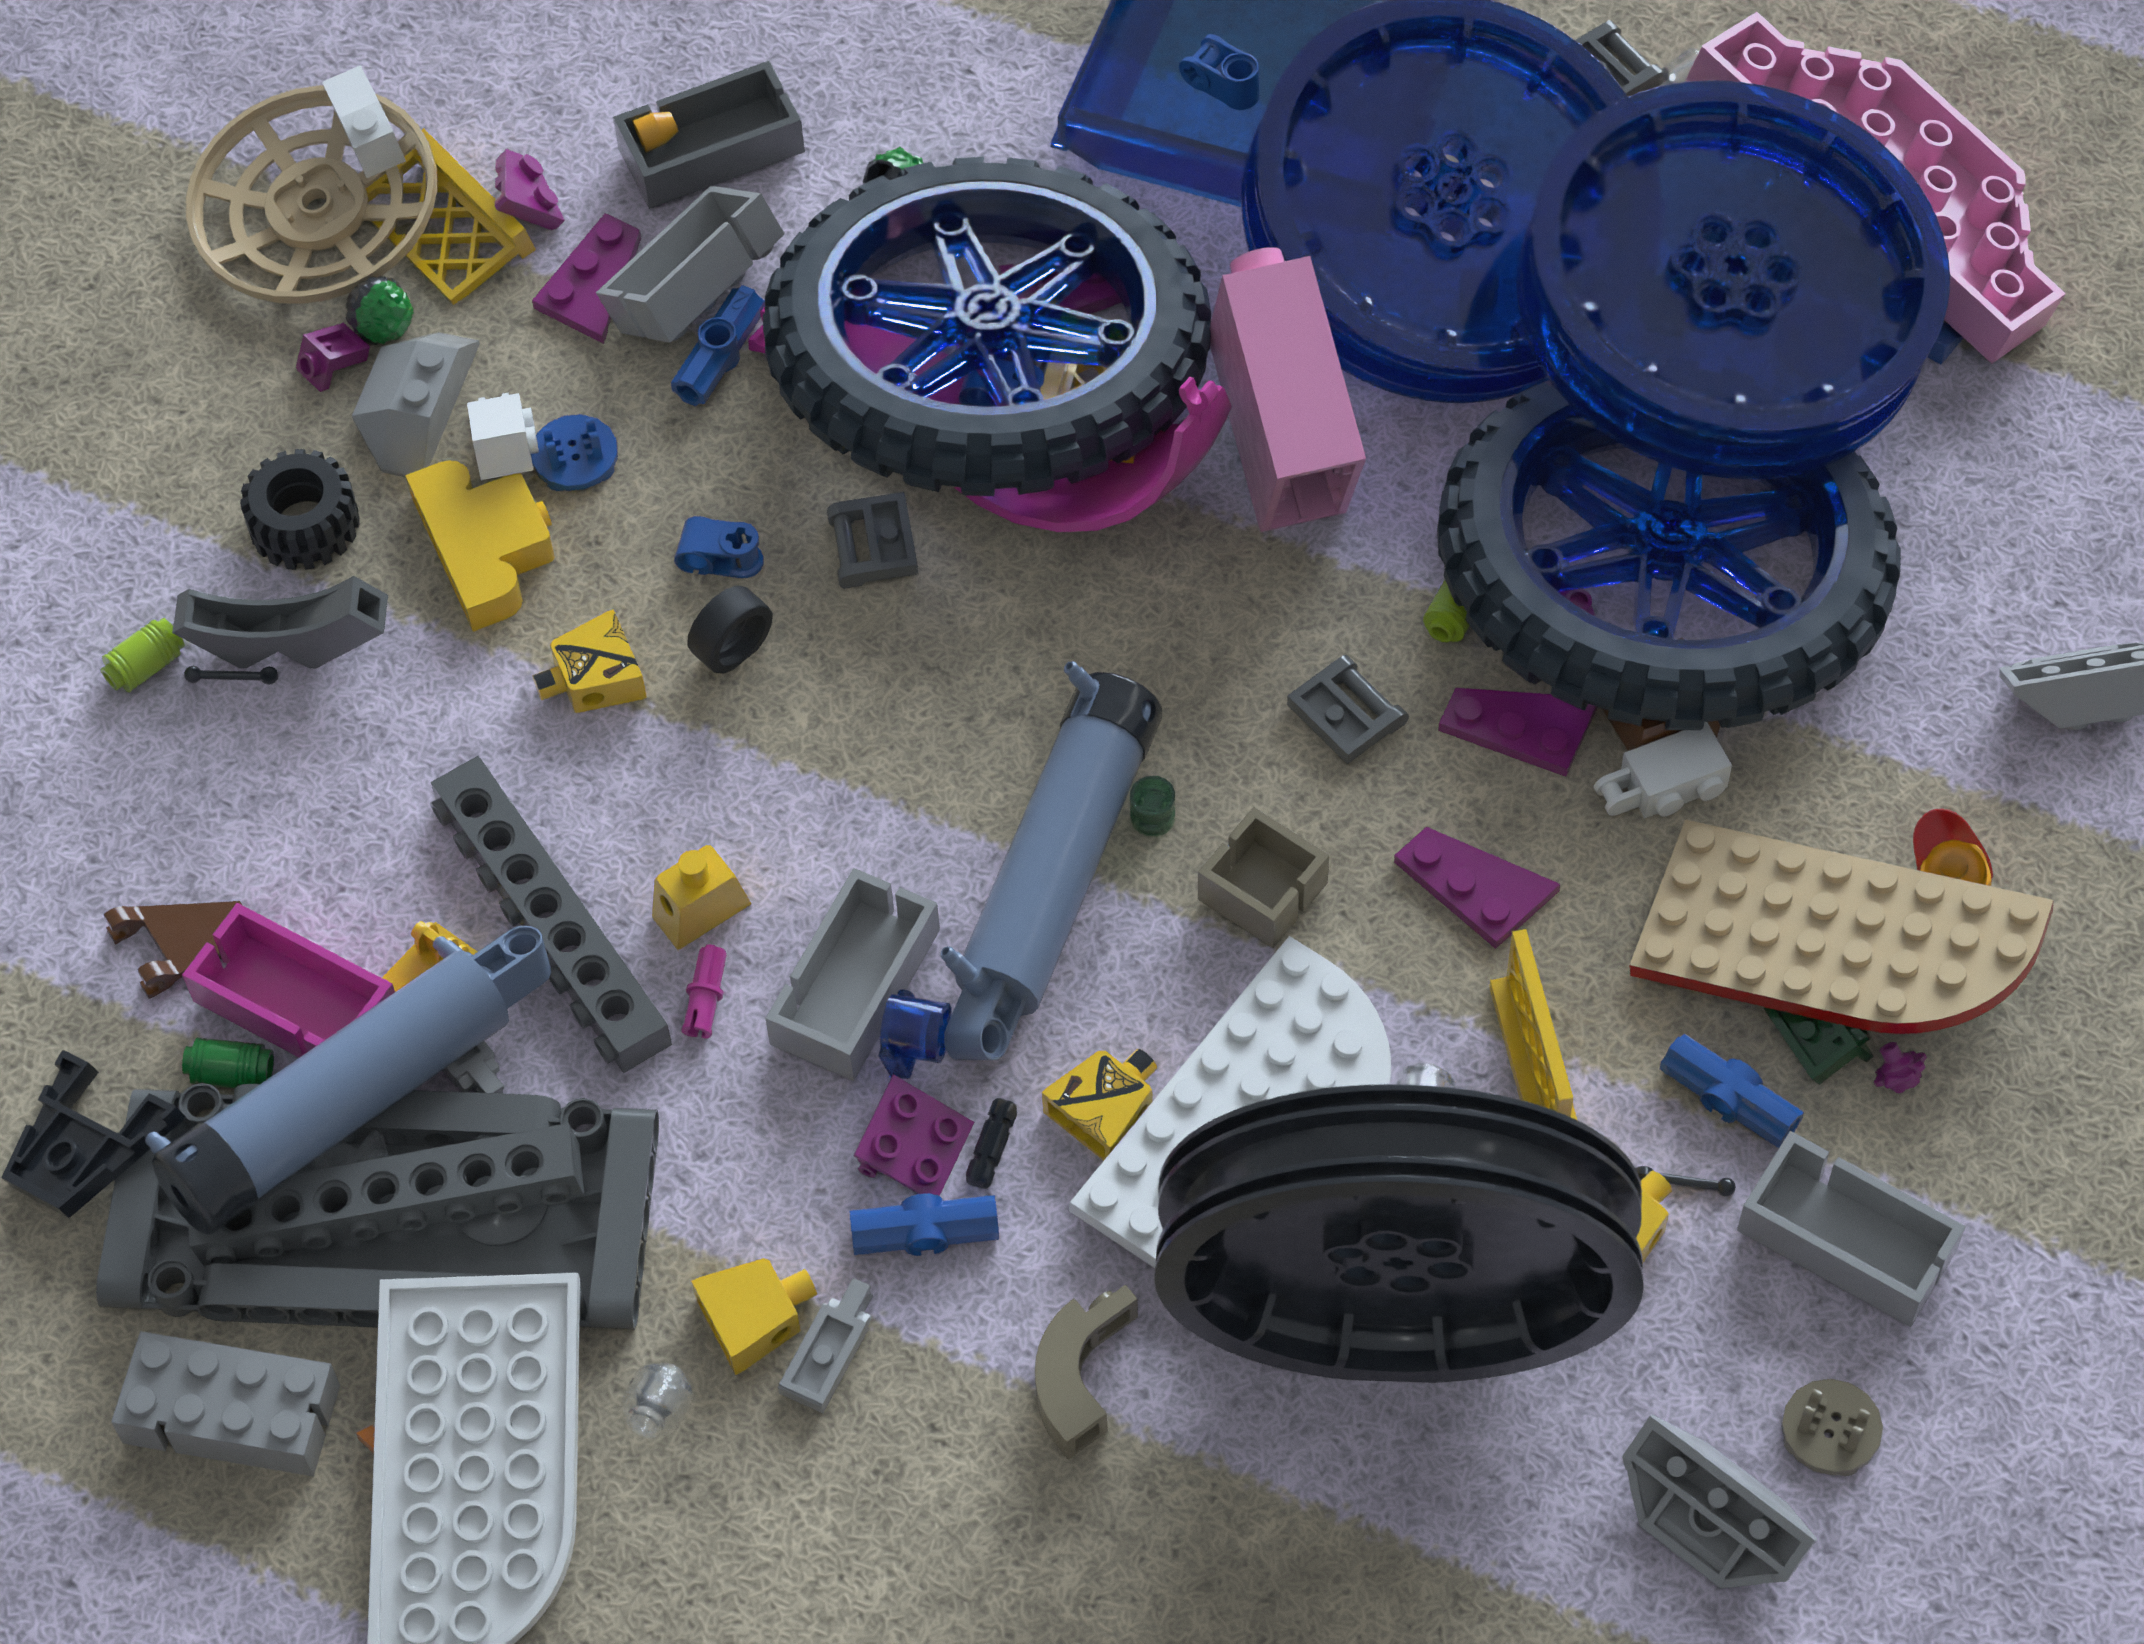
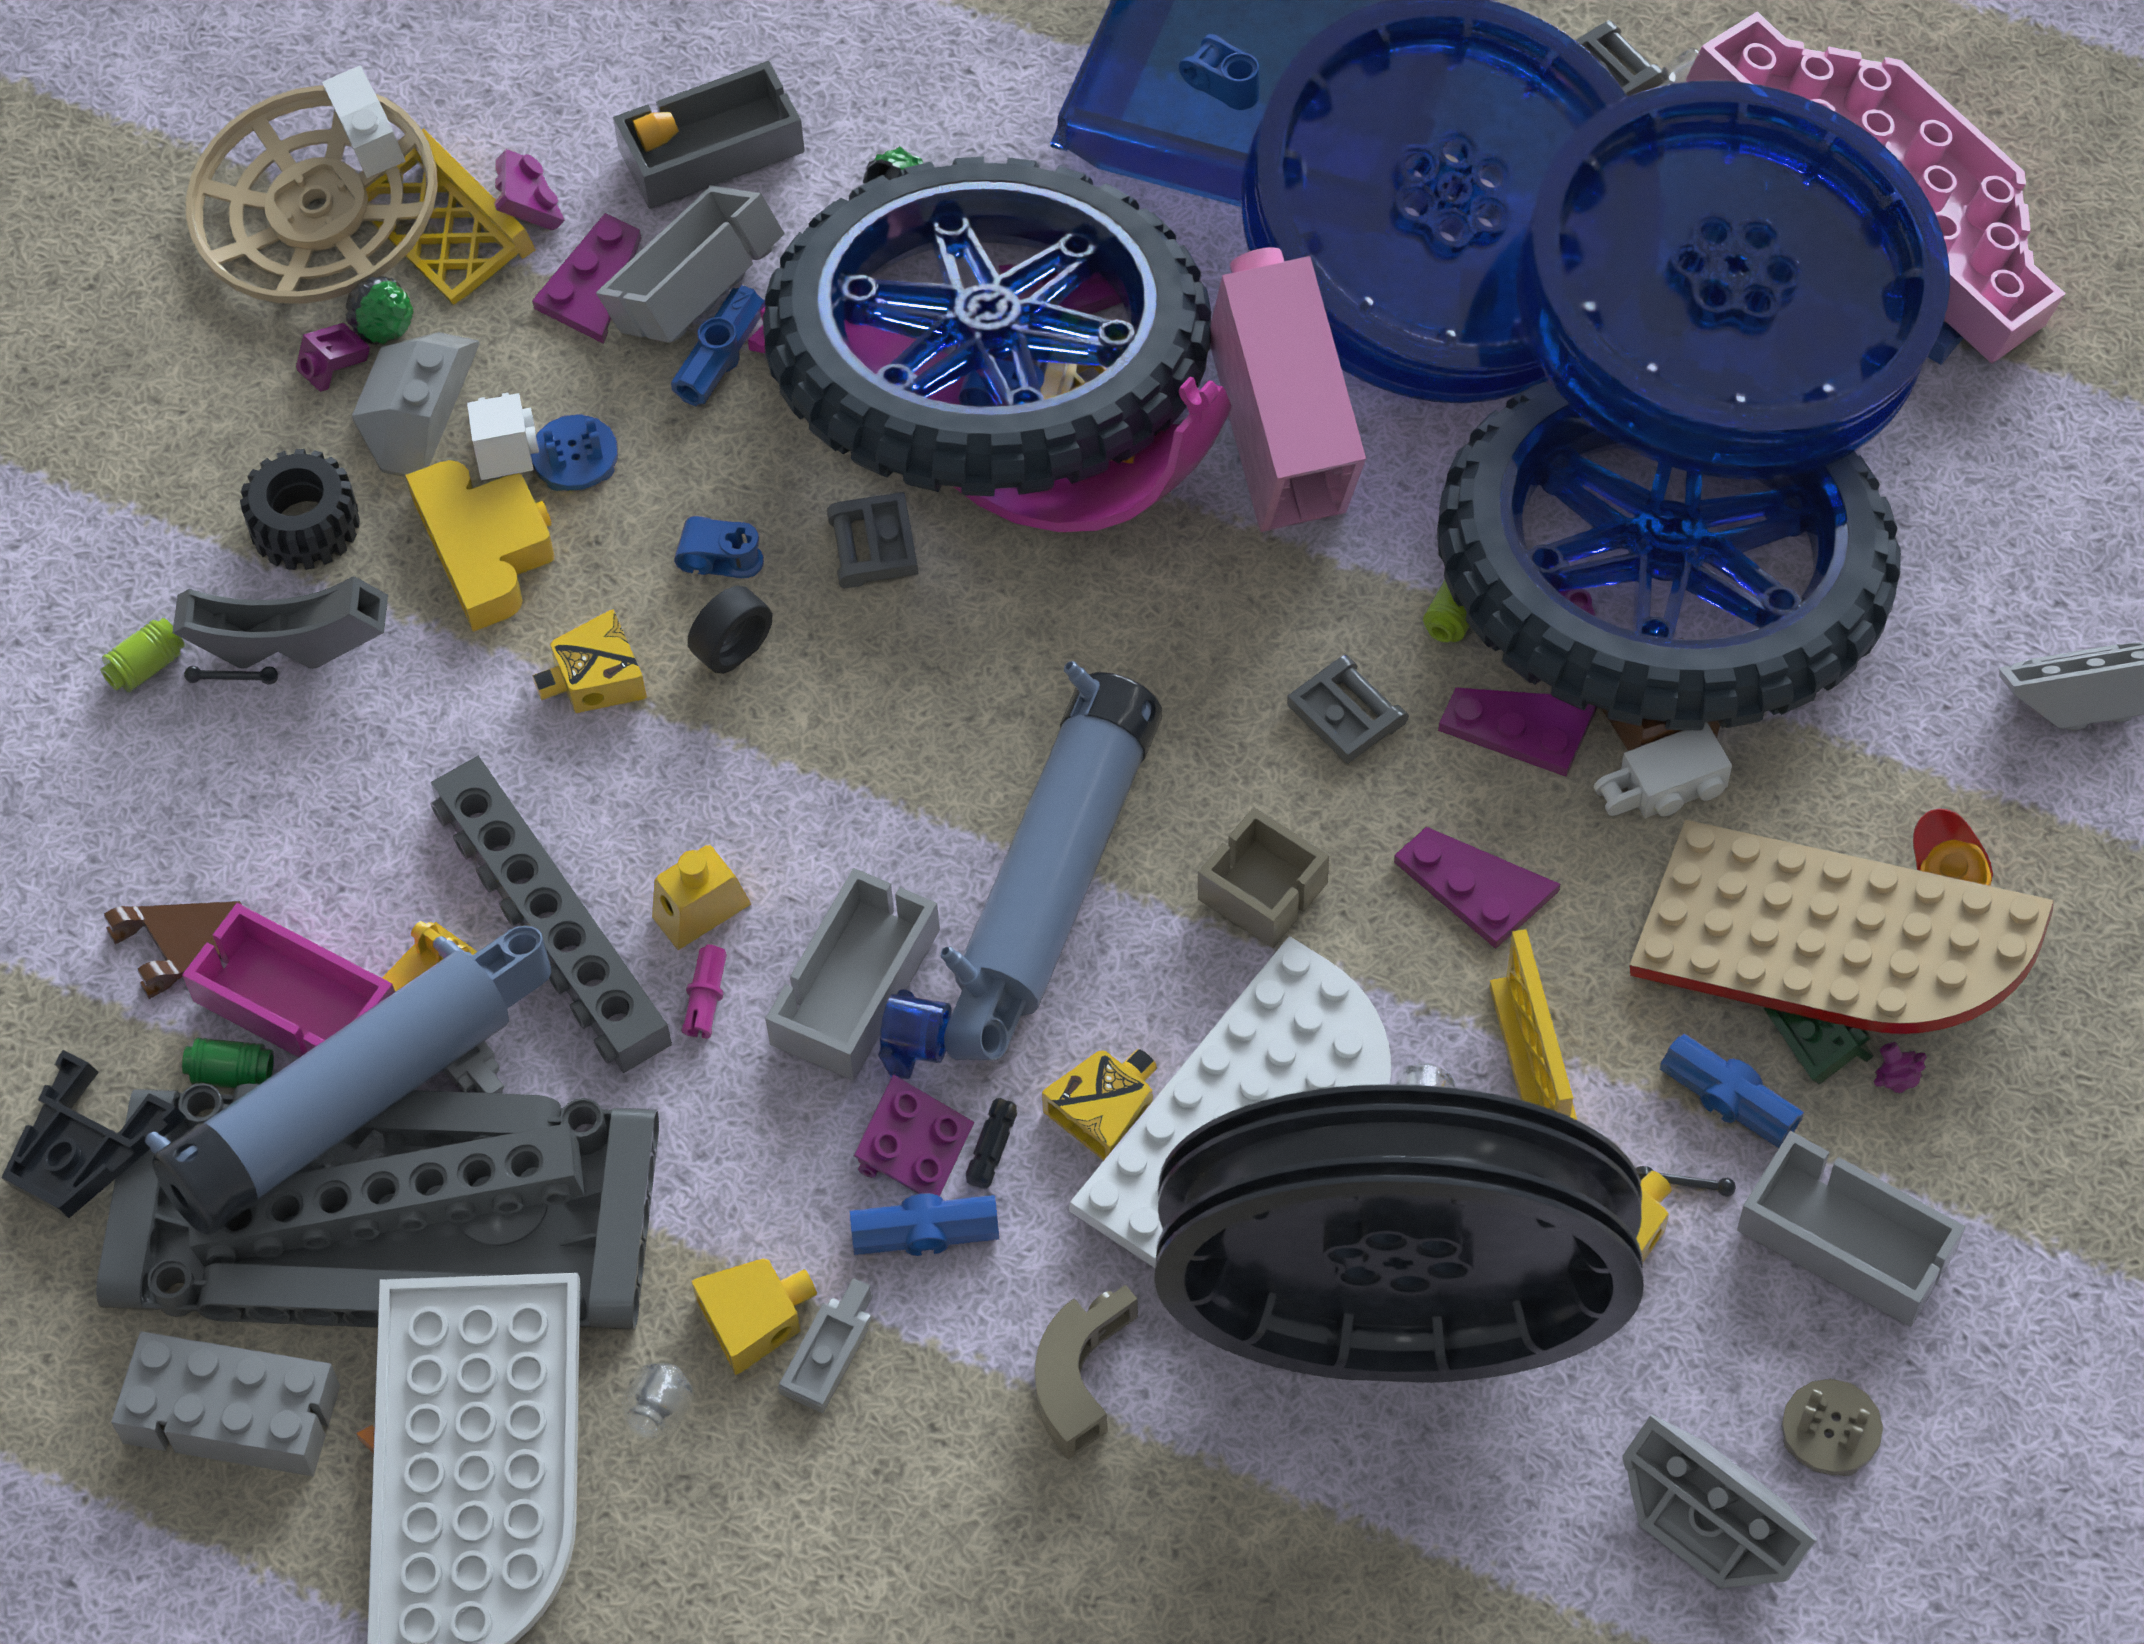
(1156, 797): clear green wheel -> none

